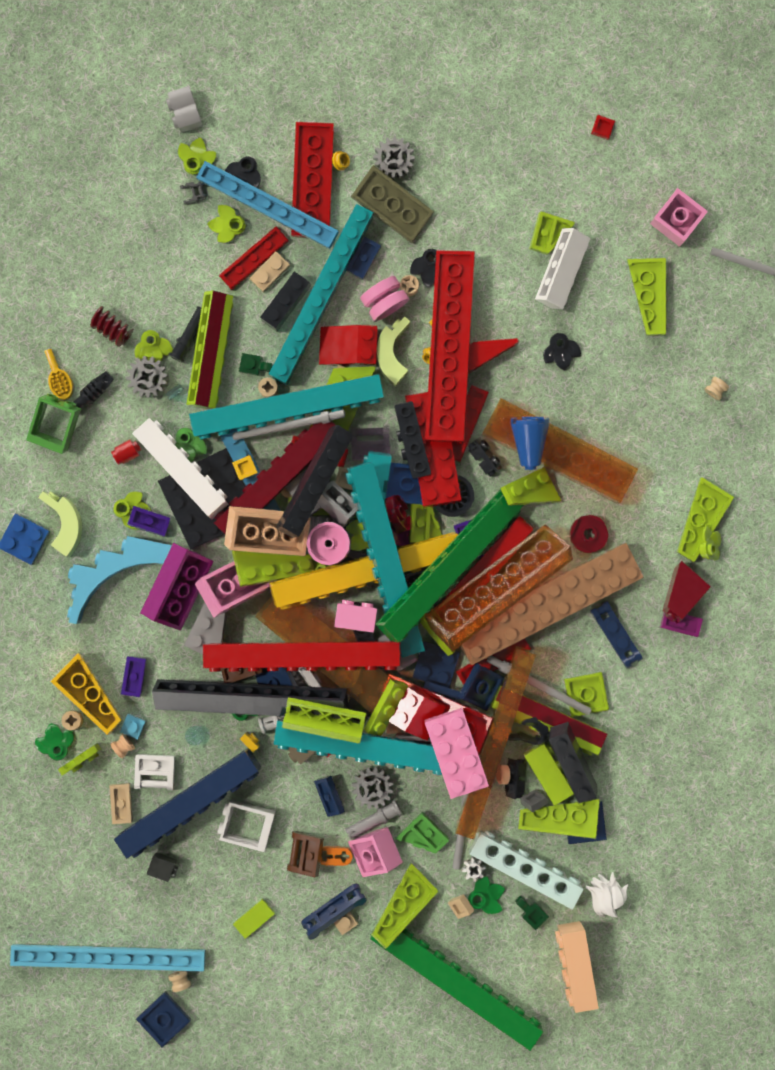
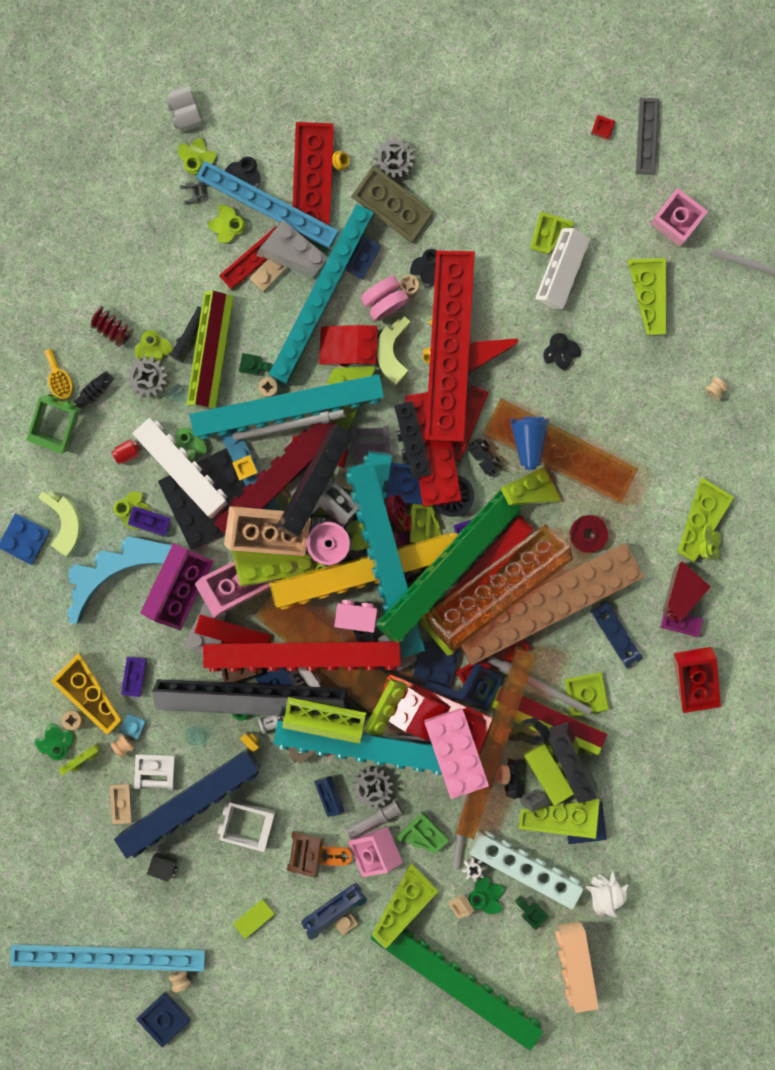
(228, 632): none -> red tile
(285, 301): black brick -> none
(292, 250): none -> light grey wedge
(647, 136): none -> dark grey tile
(697, 679): none -> red slope

